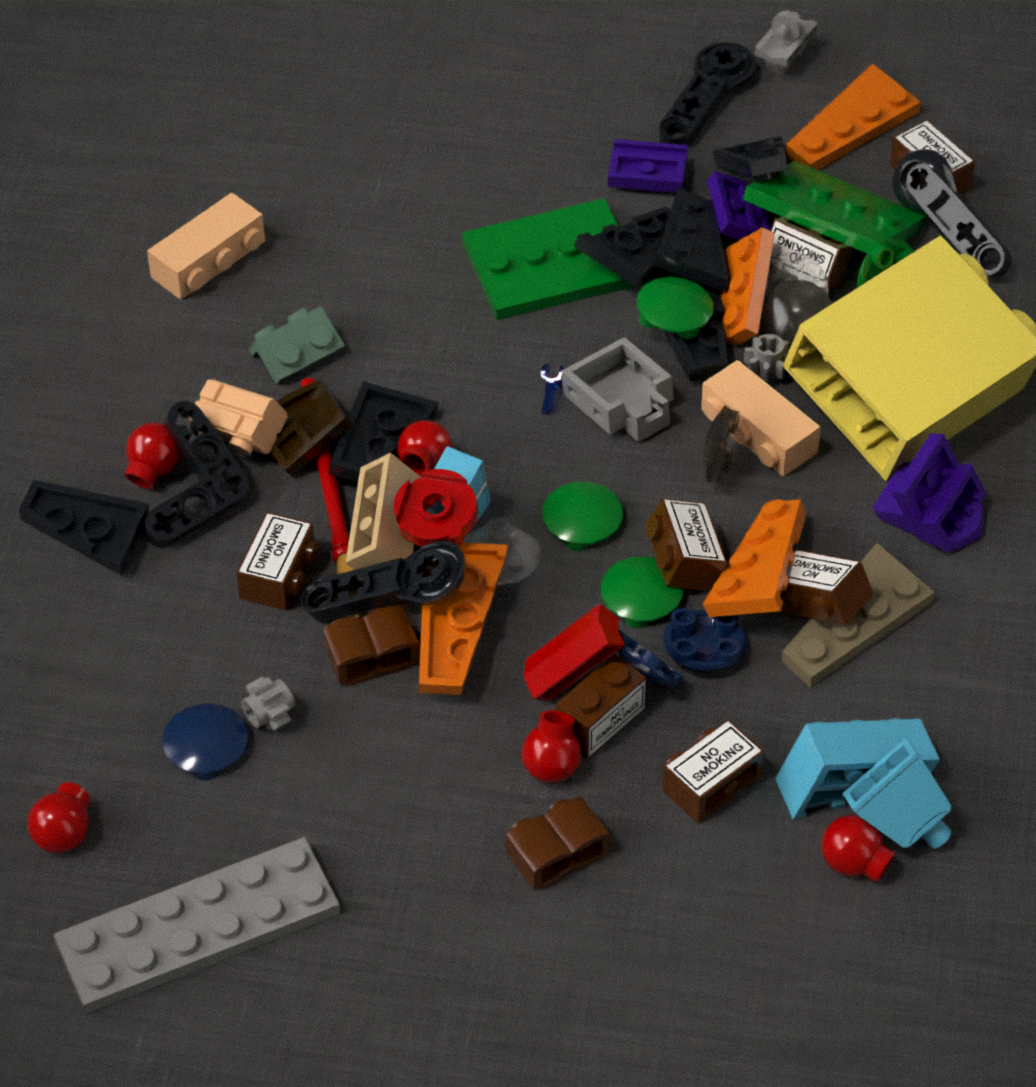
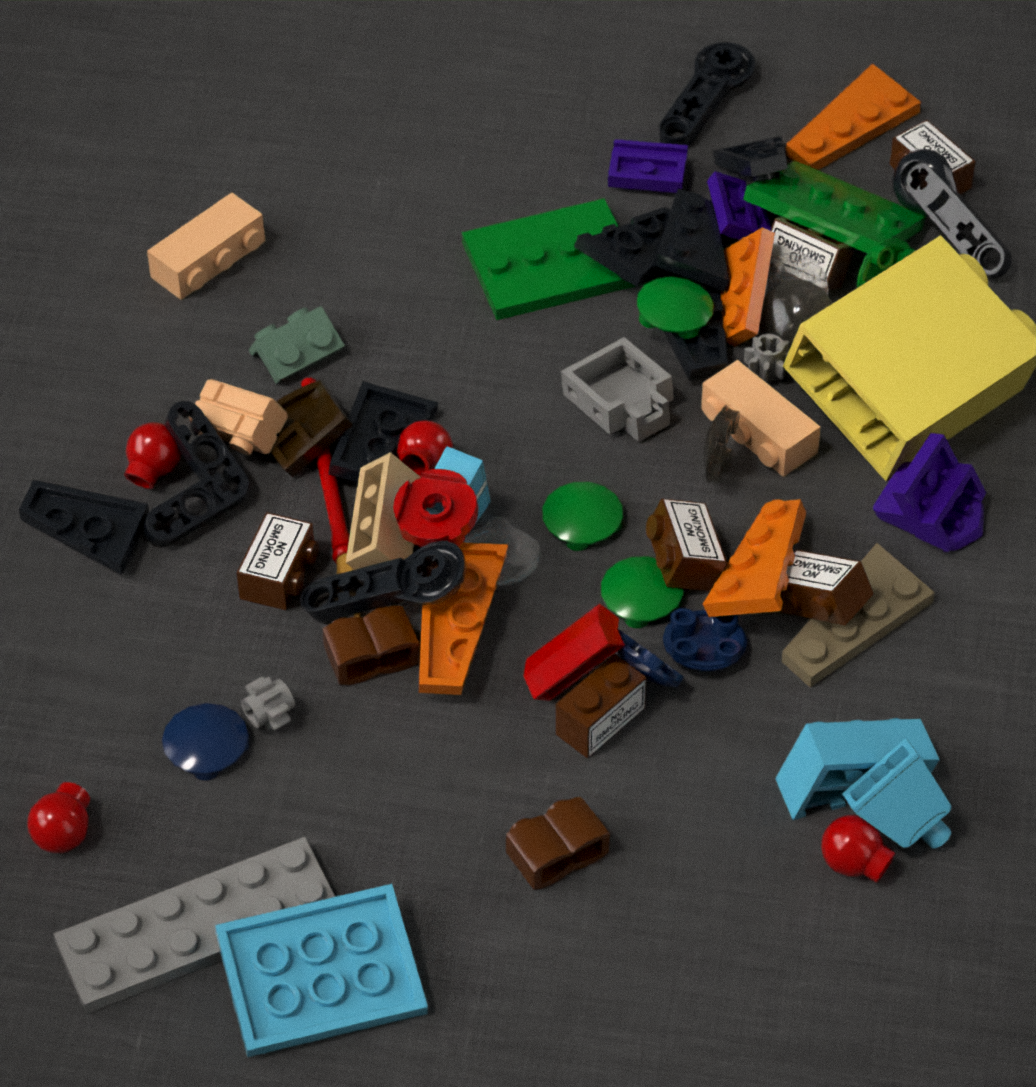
(320, 970): none -> medium azure plate
(550, 388): clear blue hand -> none
(552, 749): red piece -> none
(712, 770): brick -> none
(784, 41): light grey hips -> none

